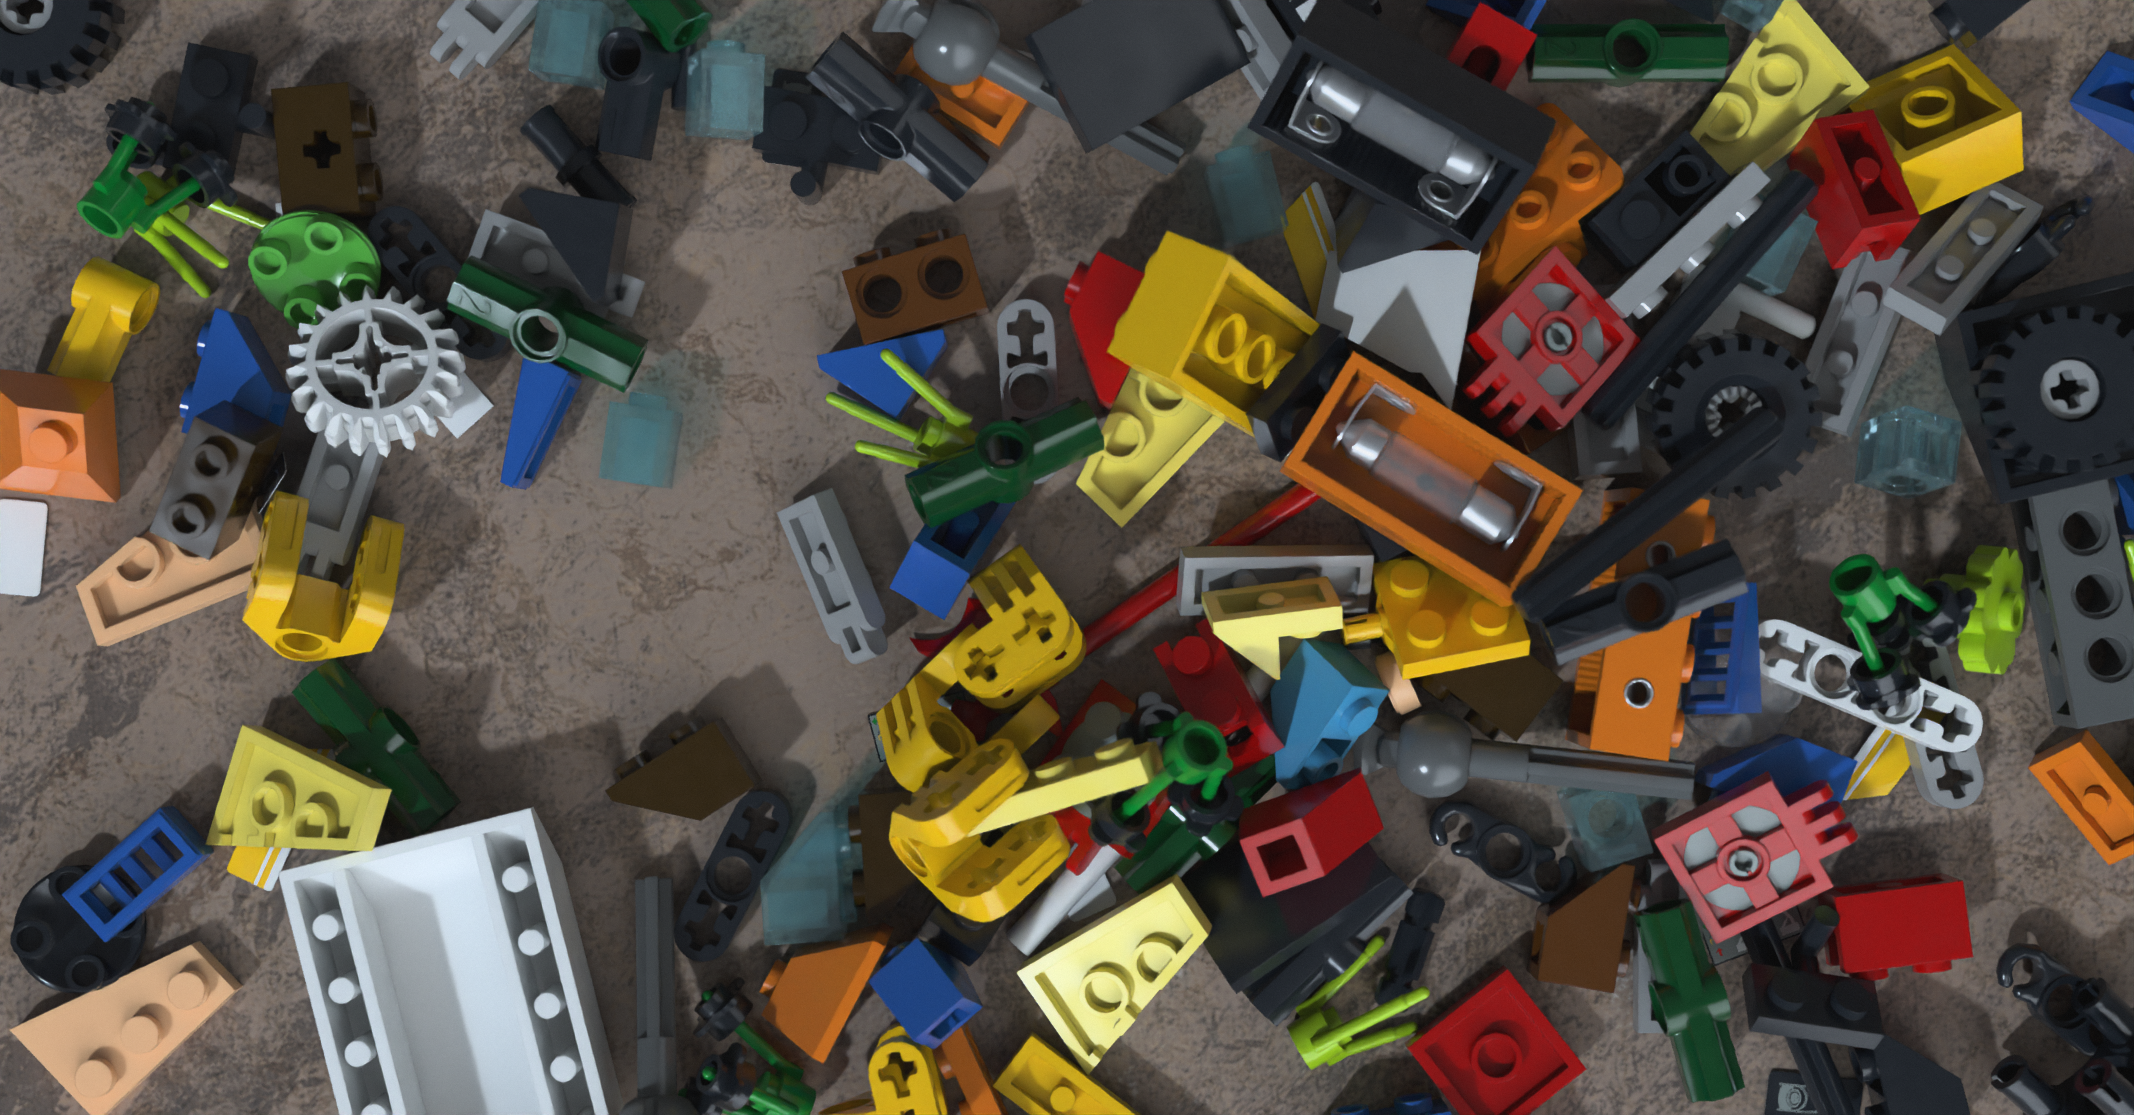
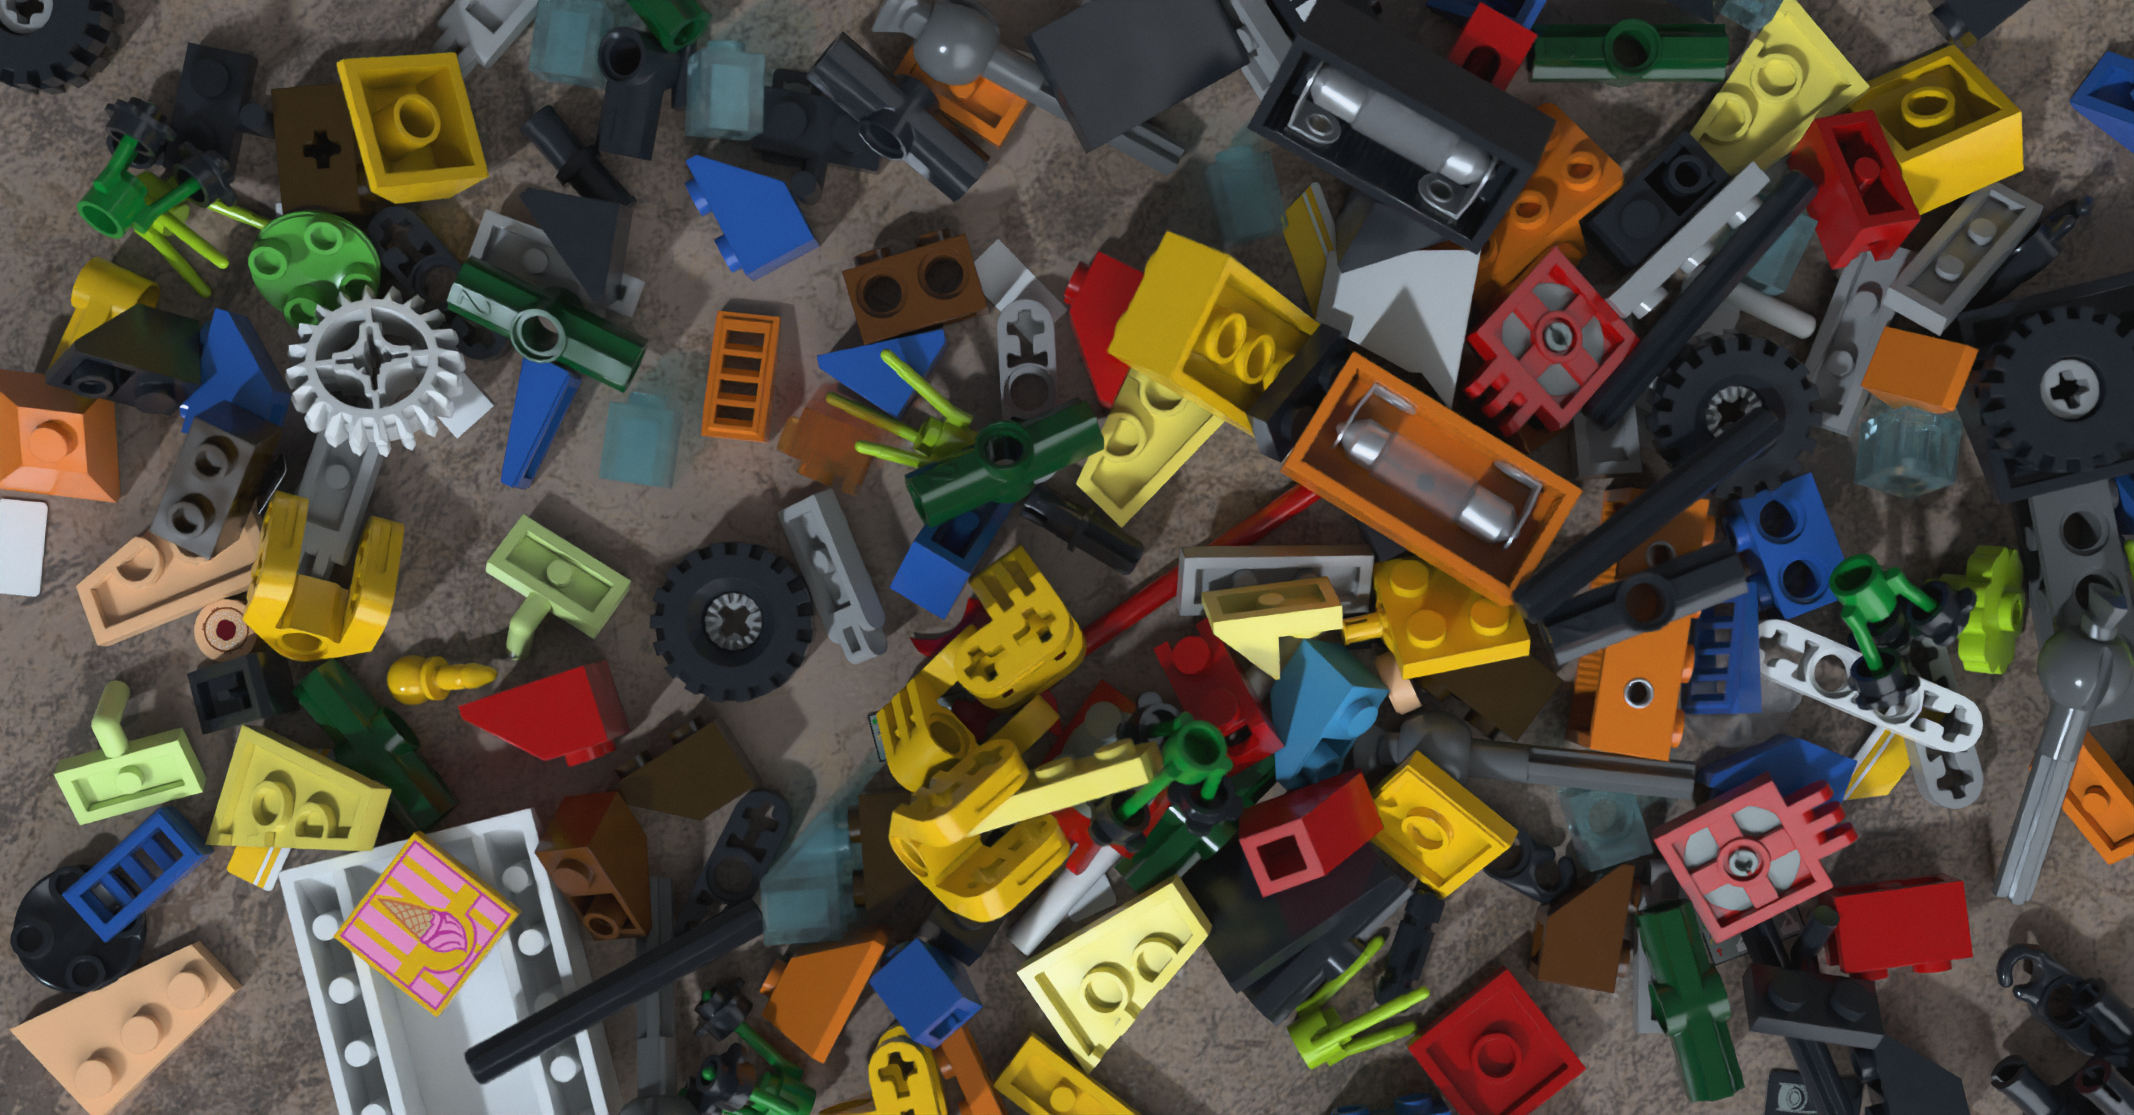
(126, 772): none -> yellowish green plate
(134, 360): none -> black slope
(223, 633): none -> light nougat tile
(243, 691): none -> black slope
(413, 125): none -> yellow slope
(418, 679): none -> yellow bar
(427, 923): none -> tile
(553, 579): none -> yellowish green plate
(557, 715): none -> red slope
(600, 864): none -> reddish brown slope
(614, 992): none -> black axle
(691, 621): none -> black bush
(733, 429): none -> orange slope
(755, 213): none -> blue slope
(827, 449): none -> clear orange brick
(1008, 280): none -> white sticker
(1082, 529): none -> black axle
(1437, 825): none -> yellow tile
(1803, 538): none -> blue brick
(1918, 371): none -> orange slope
(2082, 672): none -> dark grey piece

